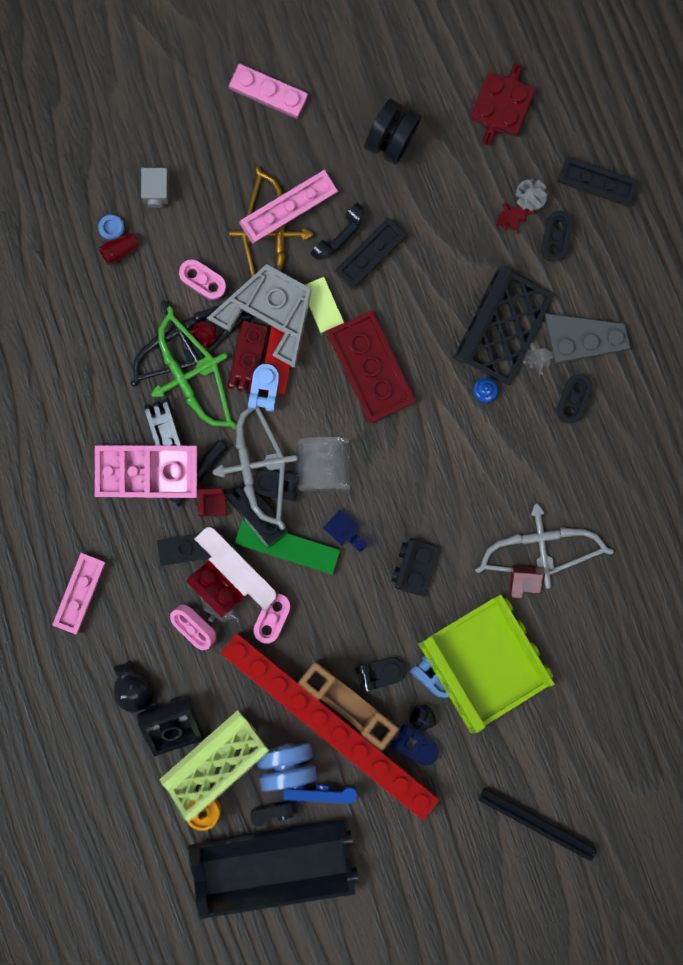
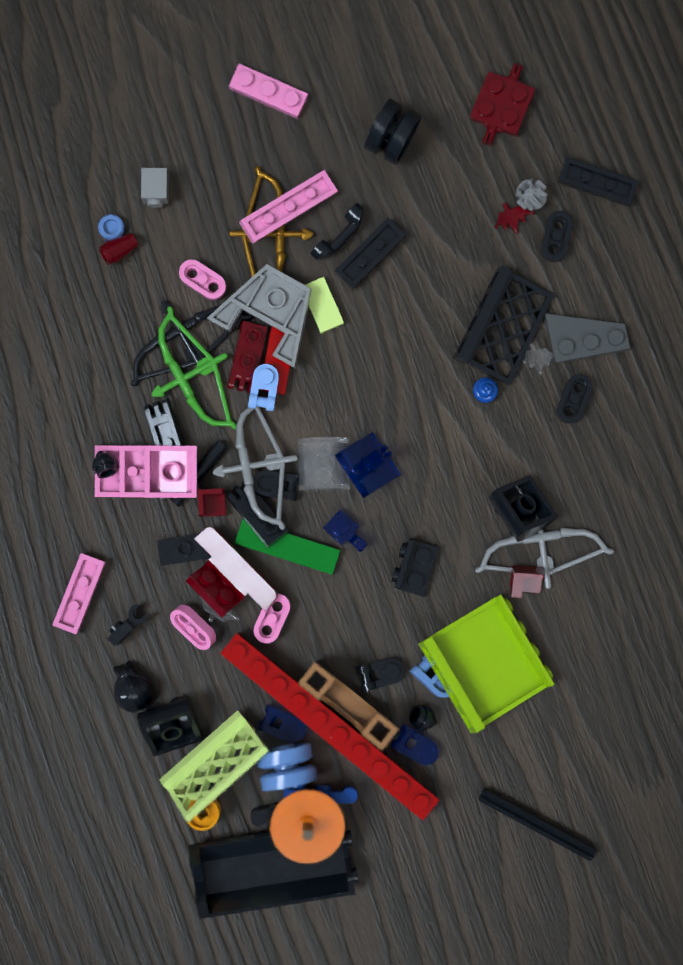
(104, 465): none -> black plate
(122, 630): none -> black plate
(204, 333): dark red plate -> none
(291, 729): none -> clear blue plate
(307, 826): none -> orange piece
(368, 464): none -> clear blue tile
(370, 367): dark red plate -> none
(523, 508): none -> black brick

